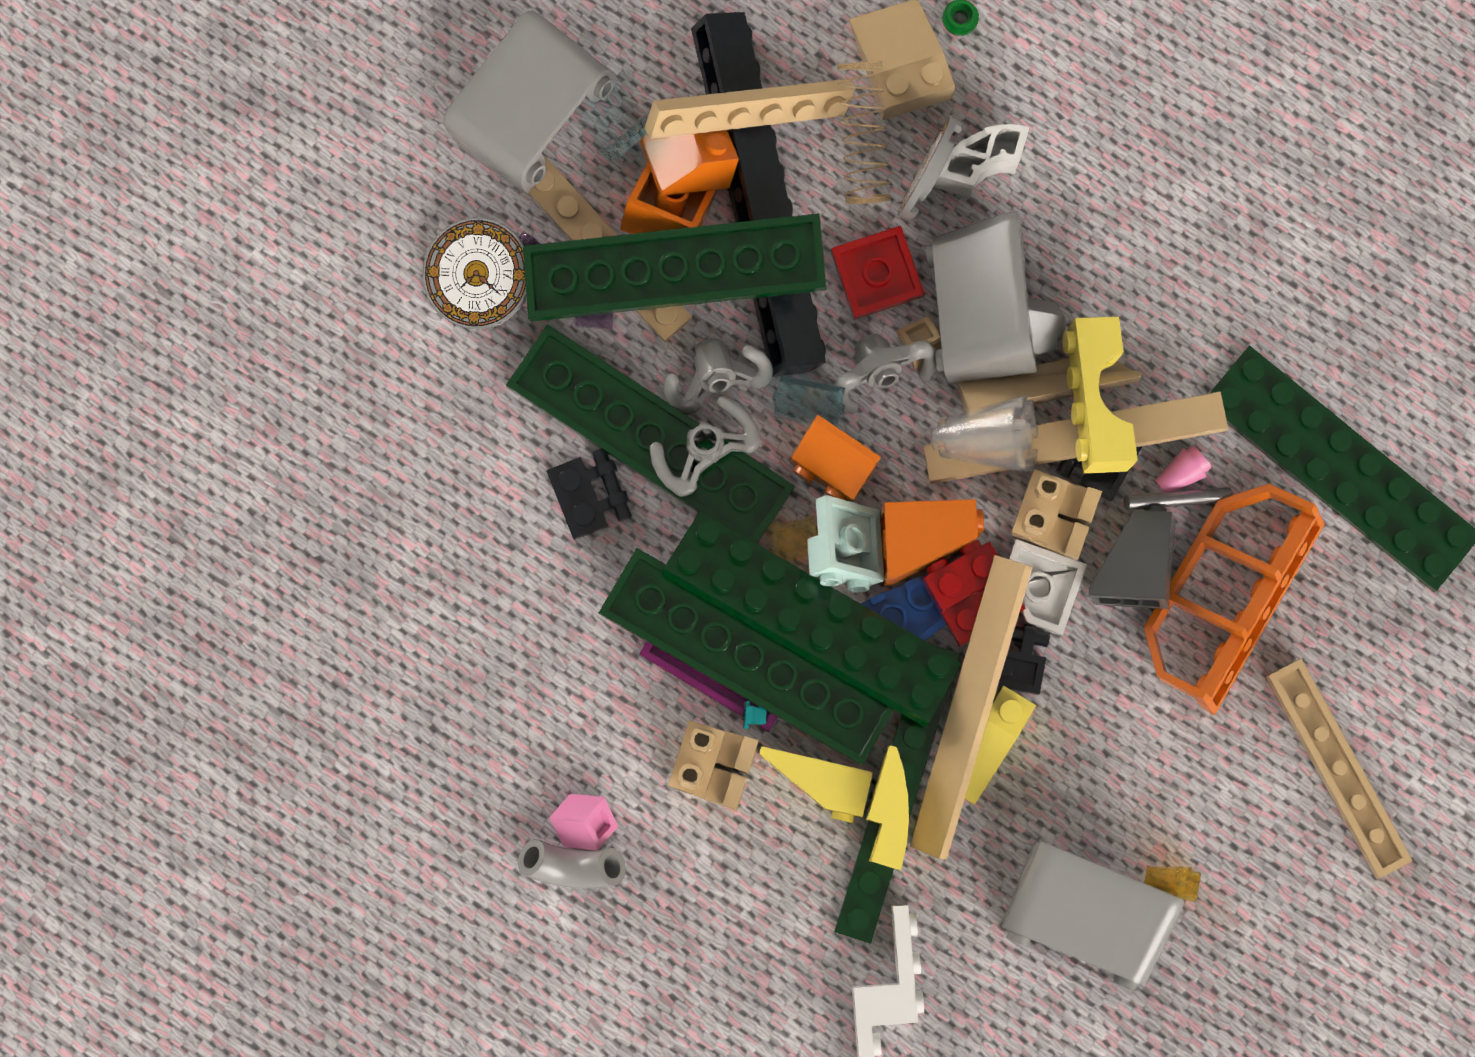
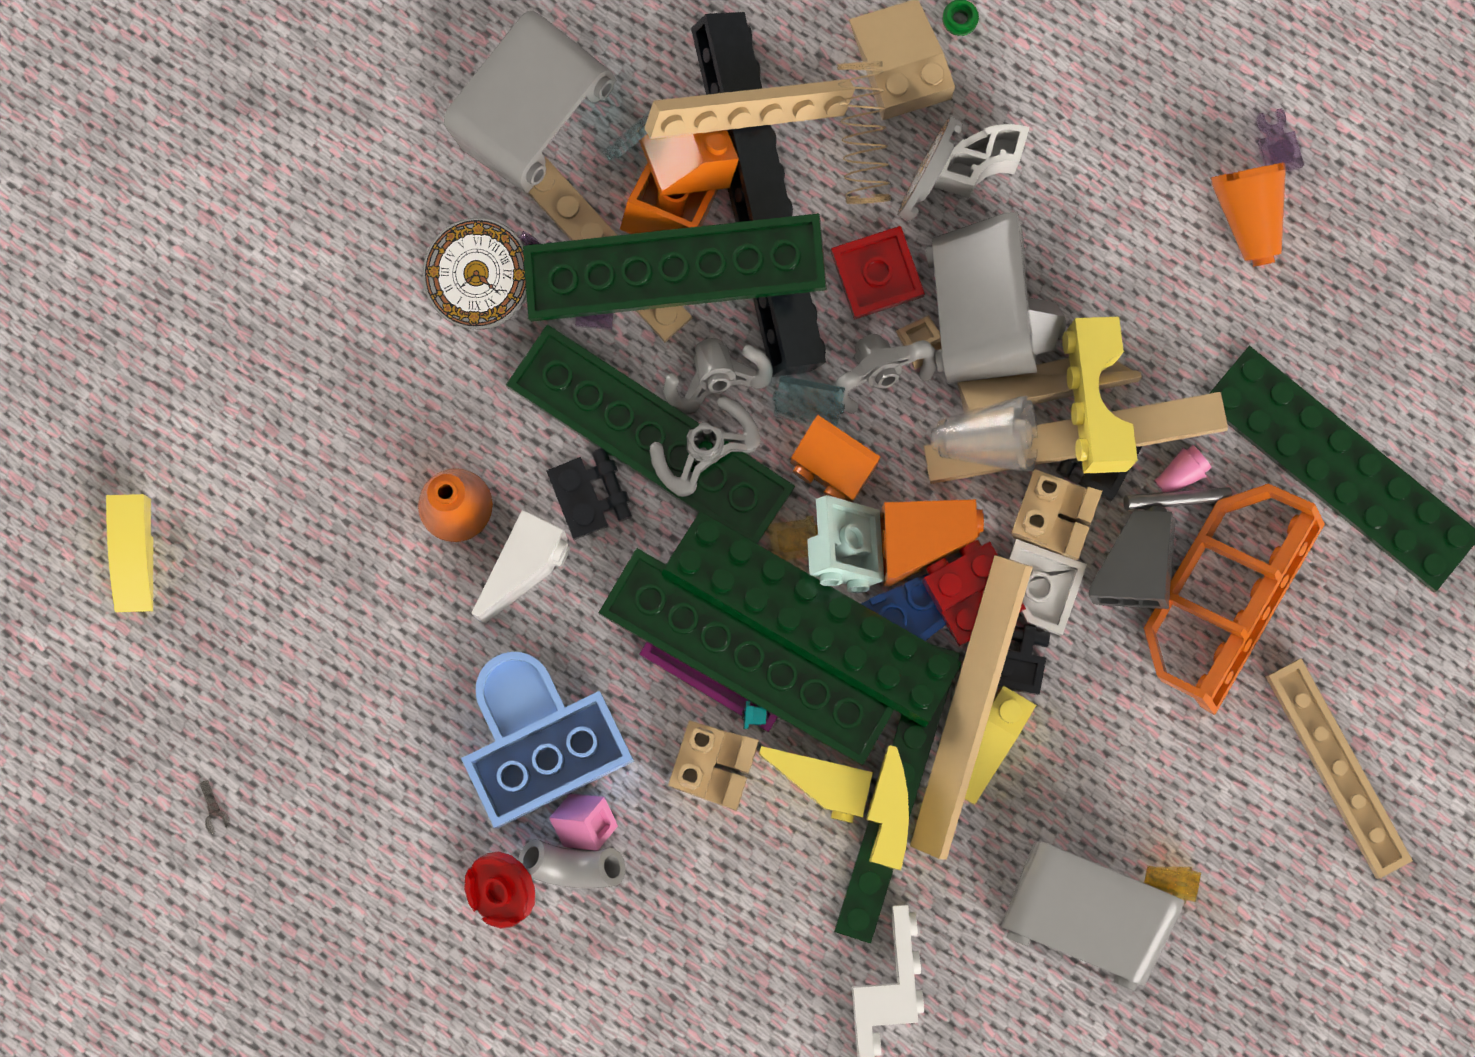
(130, 551): none -> light yellow slope
(213, 807): none -> clear smoke hand
(463, 513): none -> orange cone
(500, 889): none -> red tile
(524, 561): none -> white slope
(538, 742): none -> light blue brick
(1254, 210): none -> orange cone
(1277, 145): none -> clear purple plate

